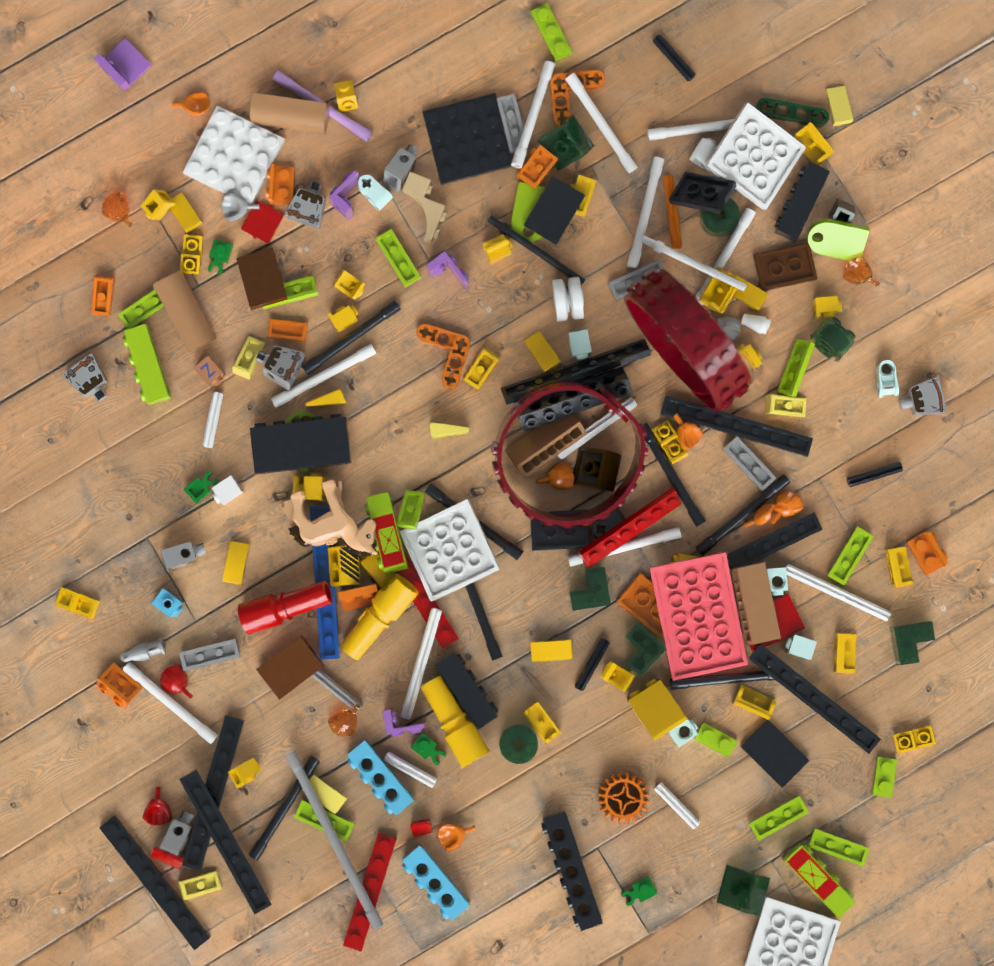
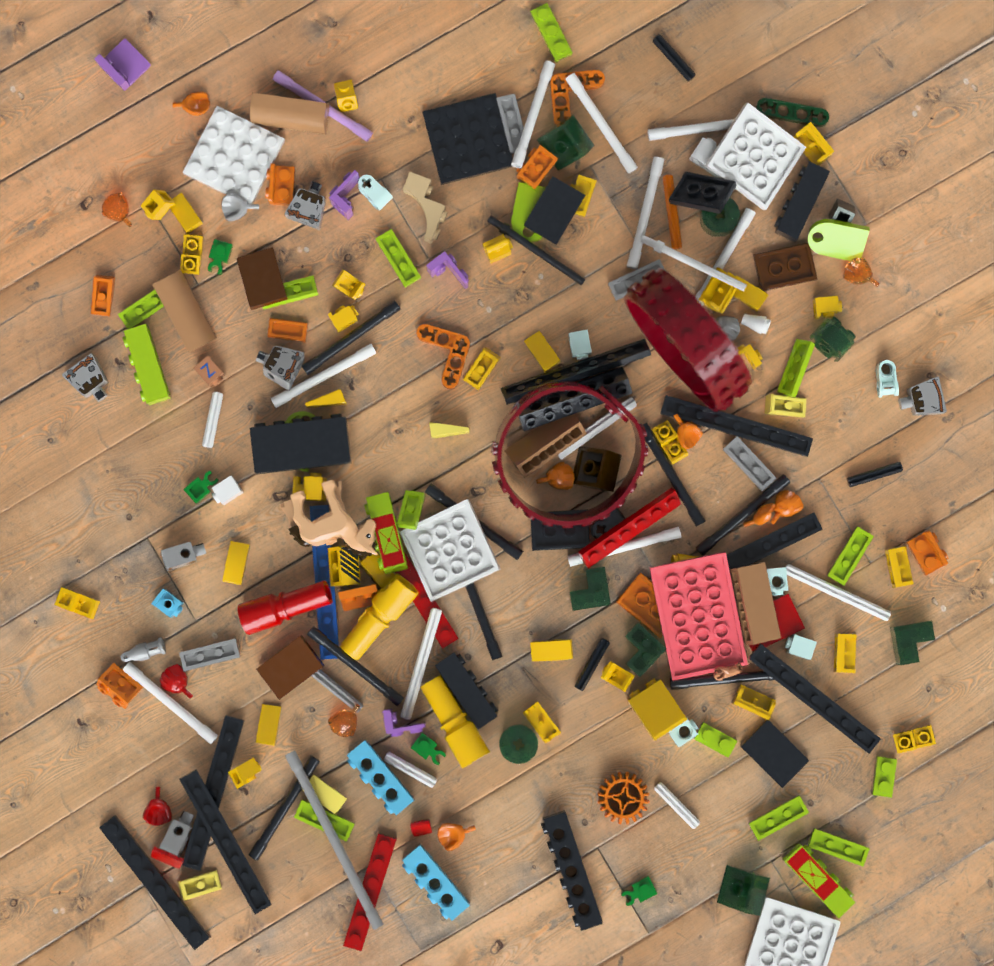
(246, 360): light yellow slope -> none
(262, 222): red piece -> none
(268, 725): none -> yellow slope
(388, 692): none -> black piece
(399, 167): light grey torso -> none
(567, 299): white wheel -> none
(727, 671): none -> nougat arm
(839, 106): light yellow slope -> none

